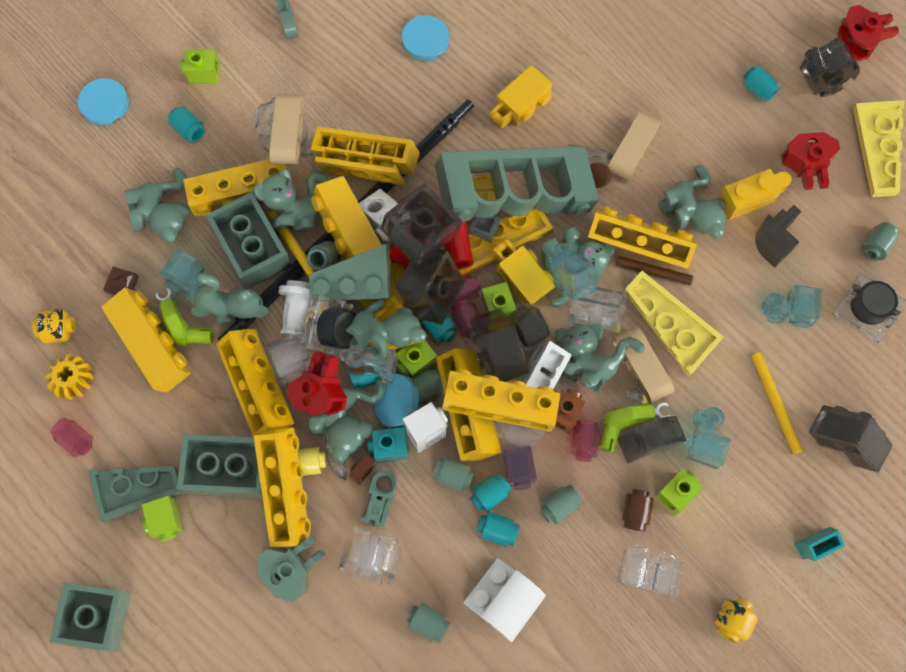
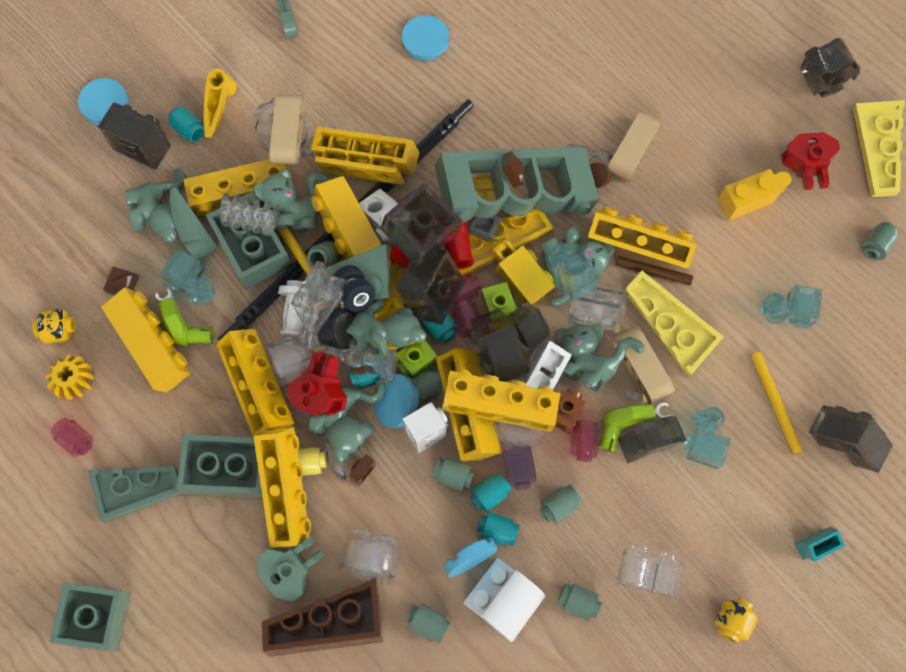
(134, 135): none -> clear smoke brick
(161, 519): lime brick -> none
(189, 228): none -> sand green piece
(201, 66): lime brick -> none
(217, 90): none -> yellow piece
(237, 303): sand green animal -> none
(248, 216): none -> clear piece
(323, 291): none -> clear plate
(328, 623): none -> reddish brown wedge
(379, 502): sand green piece -> none
(388, 445): teal brick -> none
(470, 557): none -> medium azure tile
(513, 169): none -> reddish brown tile
(521, 98): yellow brick -> none
(579, 601): none -> sand green brick
(637, 510): reddish brown brick -> none
(679, 491): lime brick -> none
(704, 215): sand green animal -> none
(761, 83): teal brick -> none
(773, 239): clear smoke brick -> none
(865, 31): red hinge -> none
(870, 305): piece -> none

